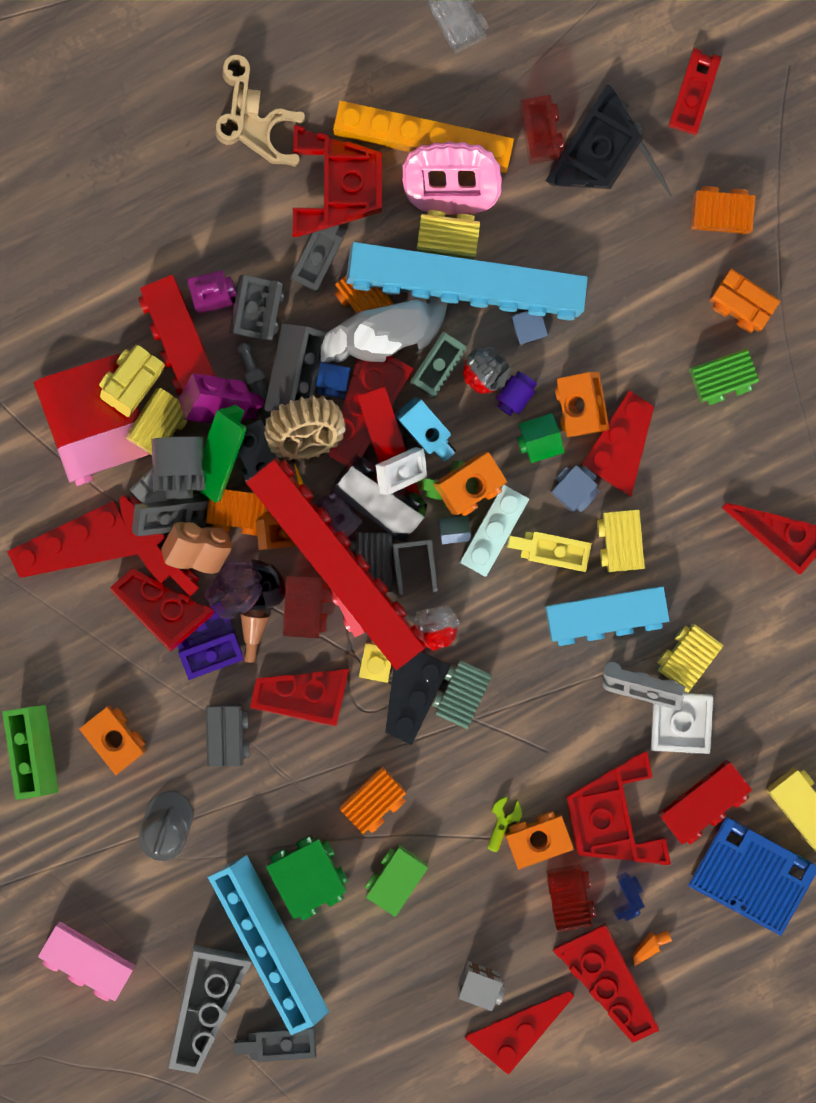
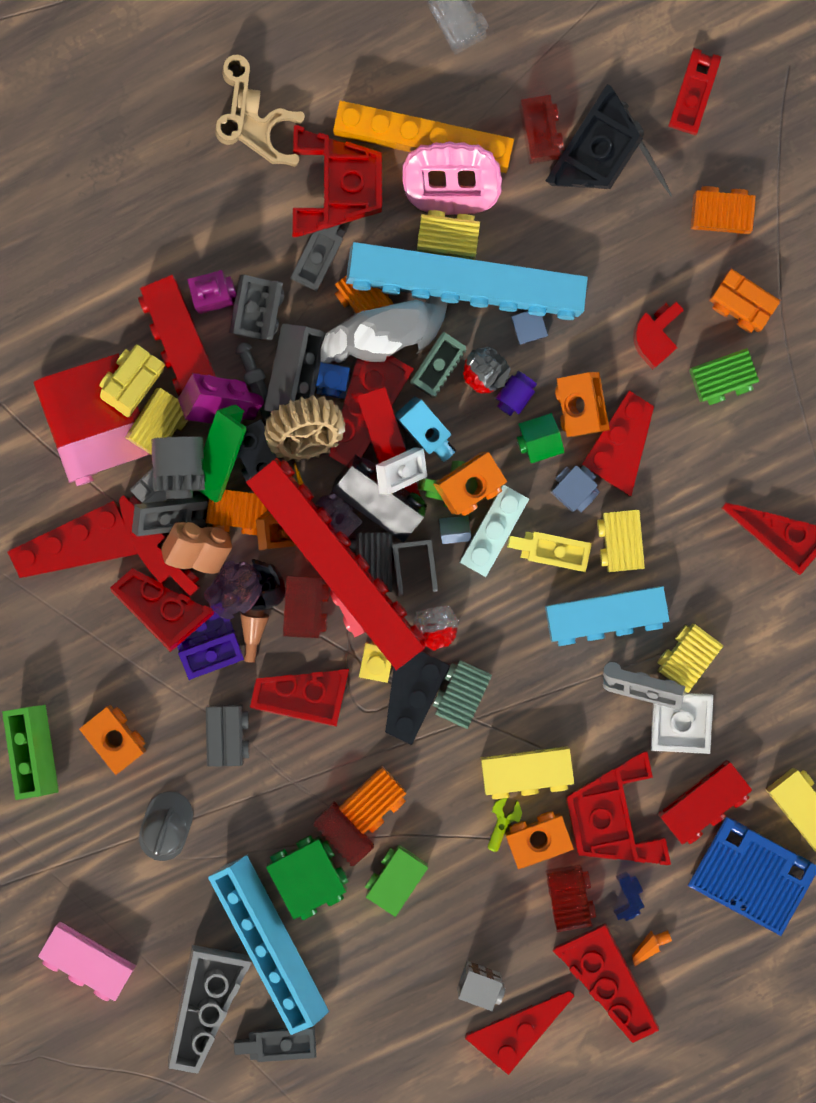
(343, 834): none -> clear red brick
(527, 772): none -> light yellow brick
(649, 337): none -> red brick

